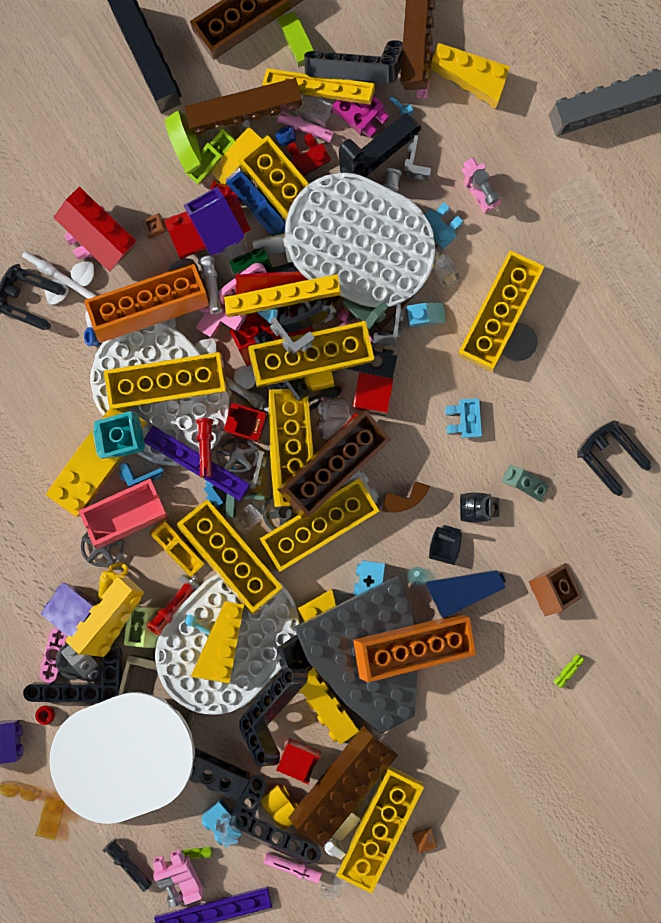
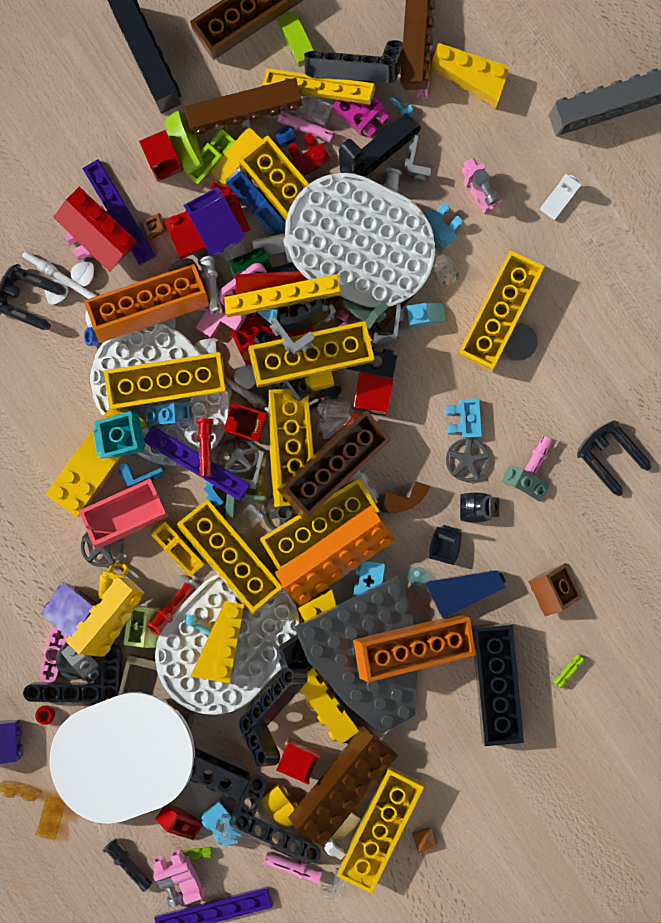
(118, 210): none -> dark purple tile
(161, 155): none -> red piece
(168, 413): none -> dark azure bracket
(178, 822): none -> red slope
(335, 556): none -> orange brick
(467, 459): none -> dark grey wheel
(497, 684): none -> black brick
(539, 455): none -> bright pink pin
(560, 196): none -> white bracket

